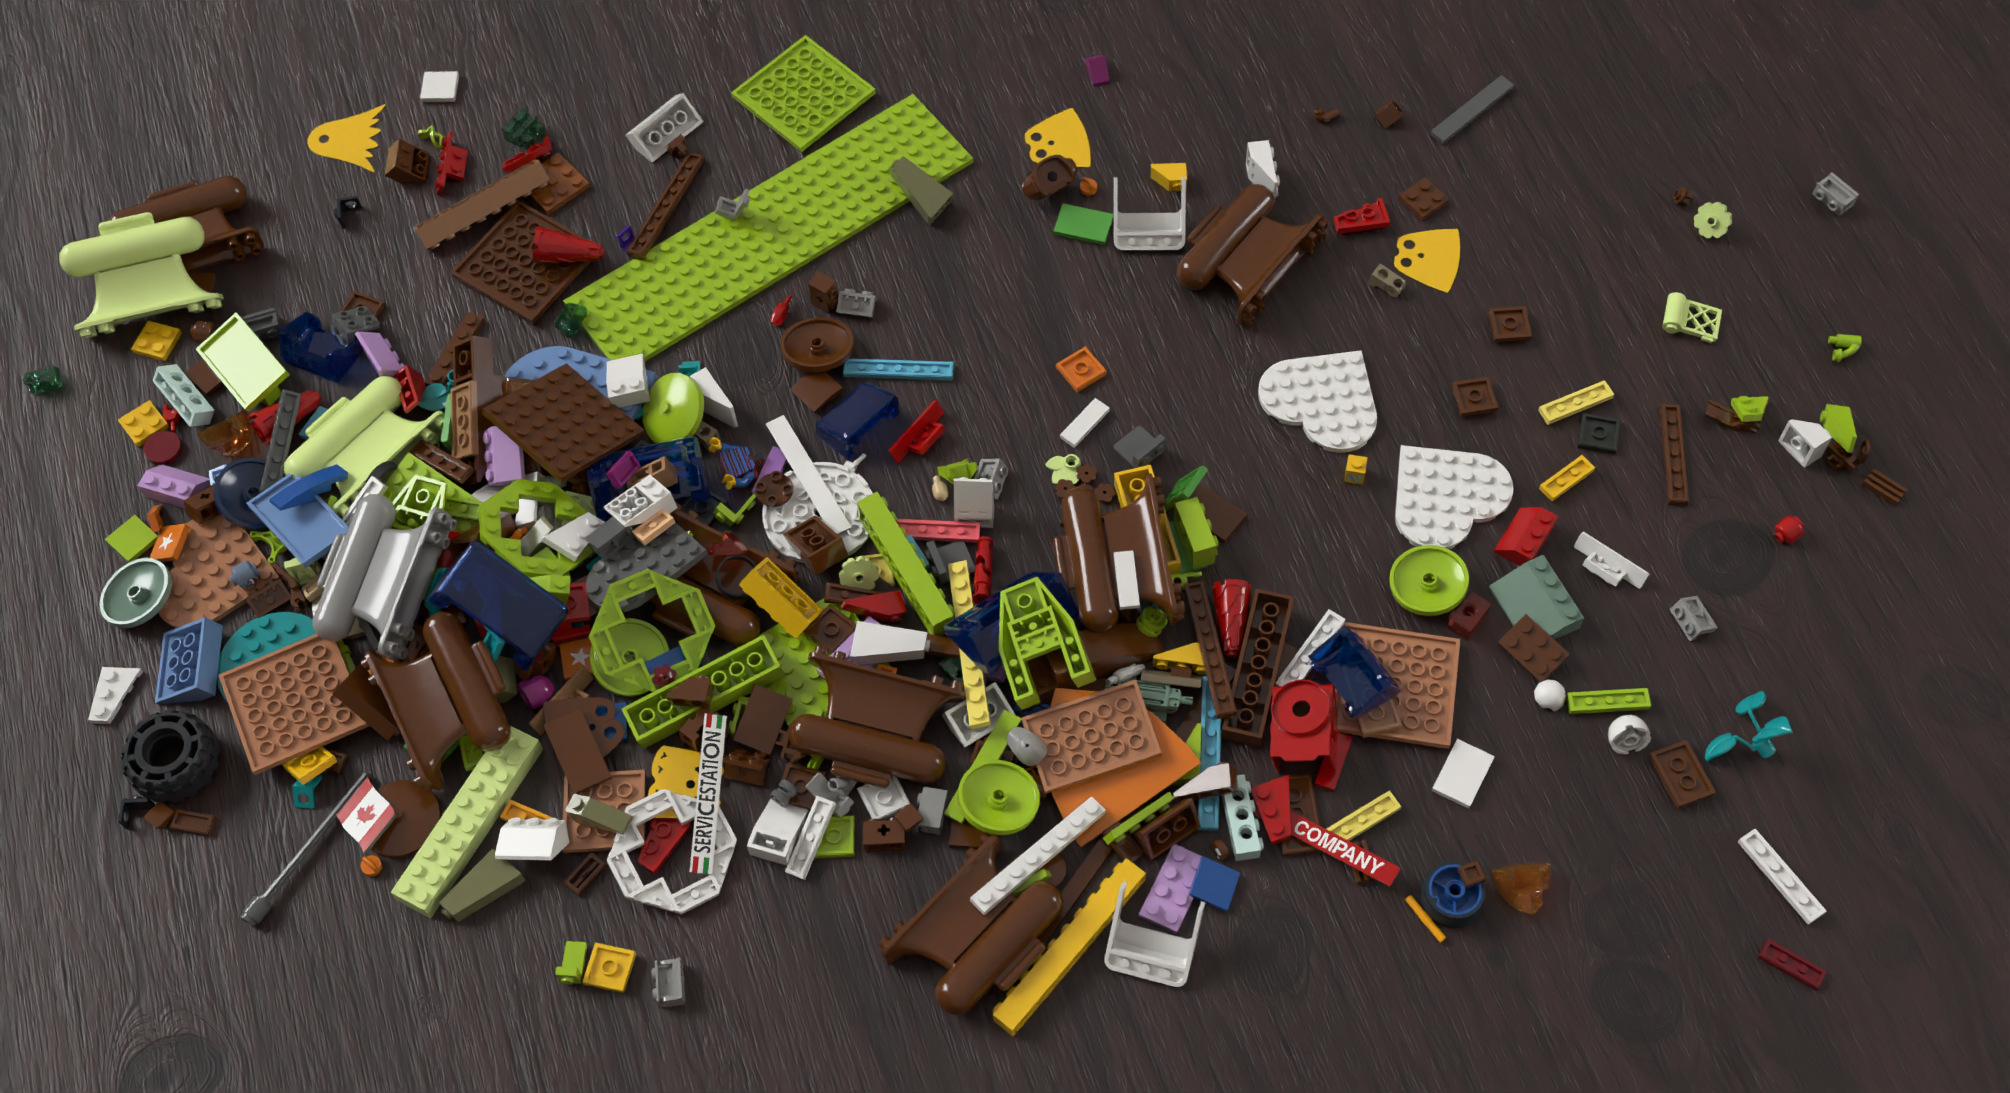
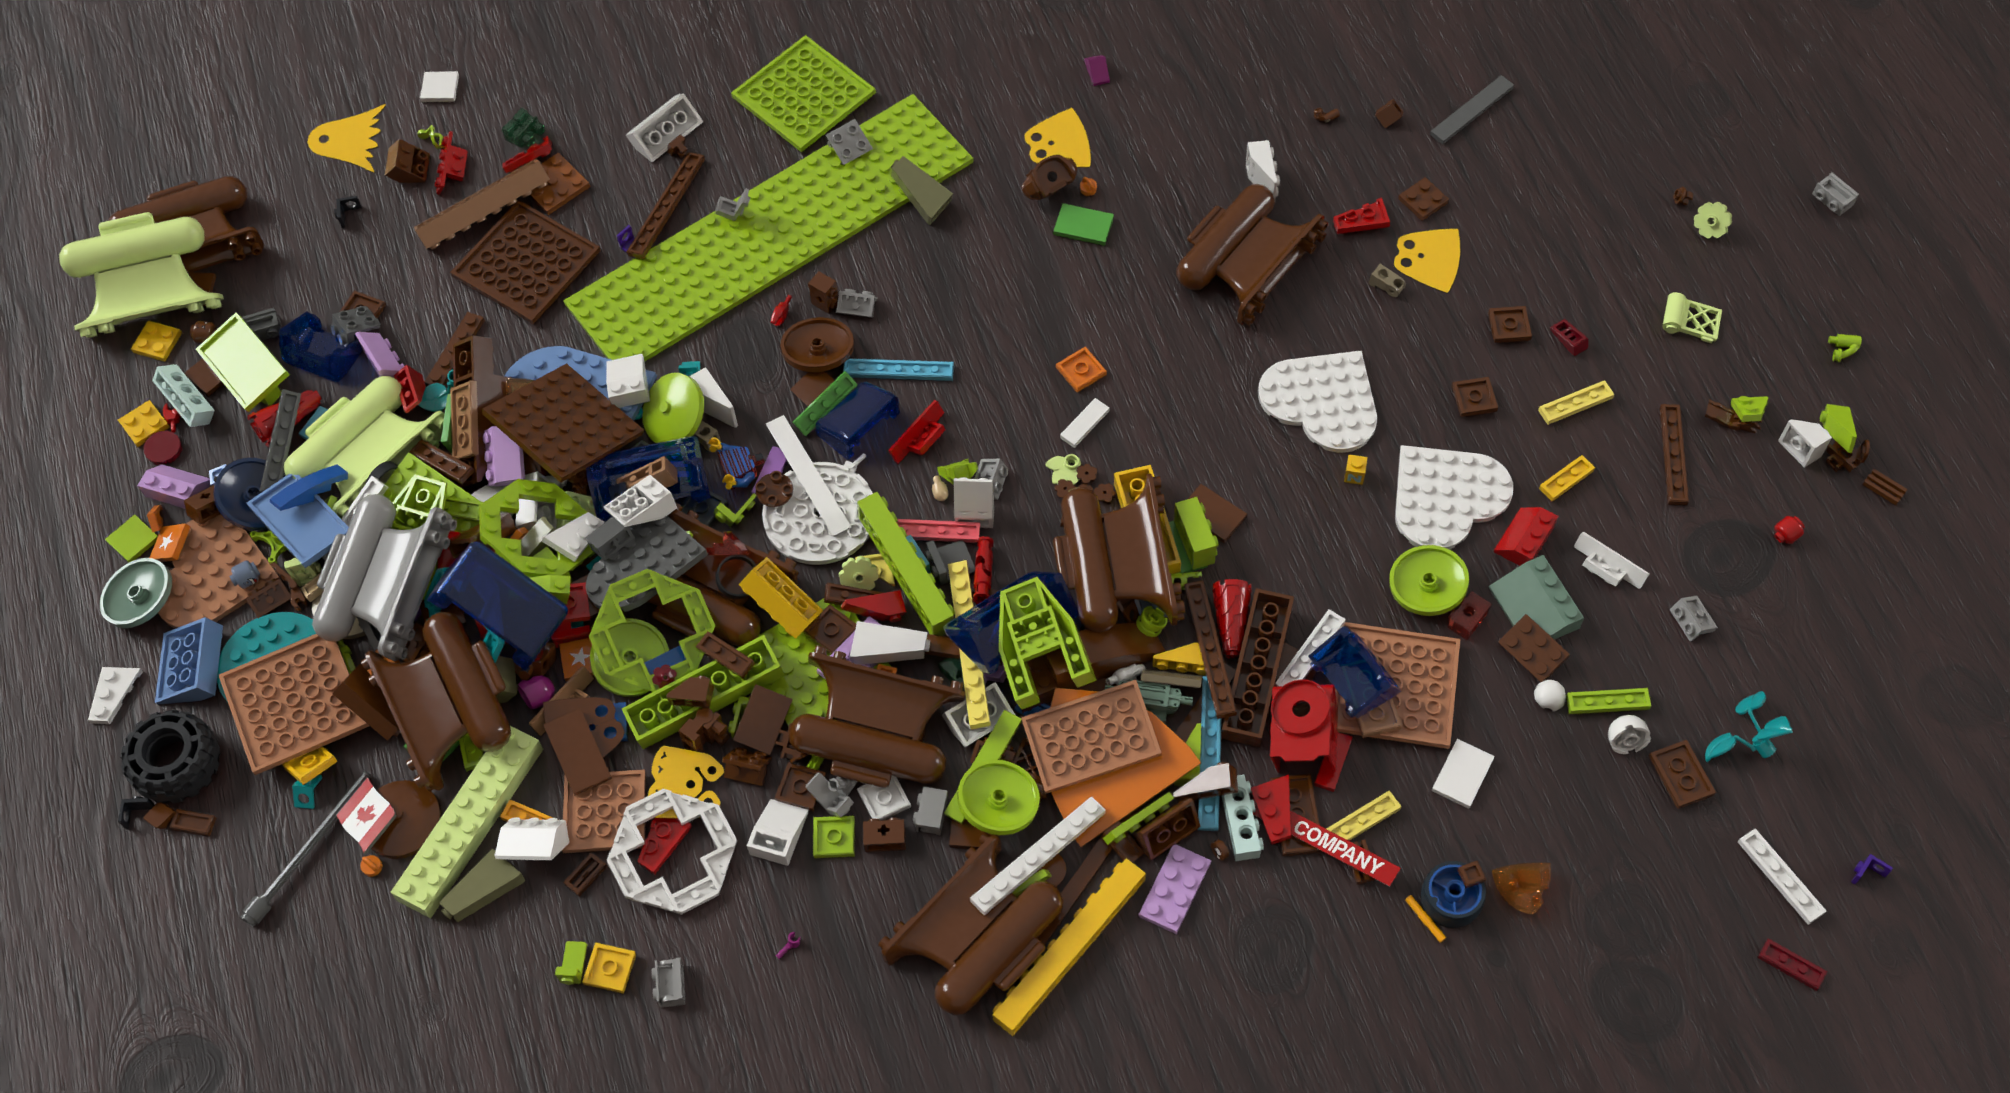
(44, 380): clear green piece -> none
(228, 436): clear orange brick -> none
(342, 760): reddish brown tile -> none
(557, 247): red cone -> none
(571, 319): clear green piece -> none
(597, 814): olive slope -> none
(623, 469): magenta tile -> none
(653, 526): light nougat plate -> none
(708, 794): white sticker -> none
(725, 655): none -> reddish brown tile
(783, 793): dark grey wheel -> none
(791, 944): none -> magenta hand
(810, 837): white tile -> none
(816, 544): reddish brown slope -> none
(825, 403): none -> bright green tile
(848, 142): none -> light grey hinge
(909, 817): reddish brown tile -> none
(1018, 740): light grey cap -> none
(1126, 580): white tile -> none
(1140, 447): dark grey bracket -> none
(1150, 230): white windscreen -> none
(1150, 952): white windscreen -> none
(1169, 175): yellow slope -> none
(1182, 671): reddish brown tile -> none
(1184, 487): bright green tile -> none
(1214, 884): blue tile -> none
(1575, 346): none -> dark red slope
(1599, 433): pearl dark grey tile -> none
(1870, 862): none -> dark purple bracket

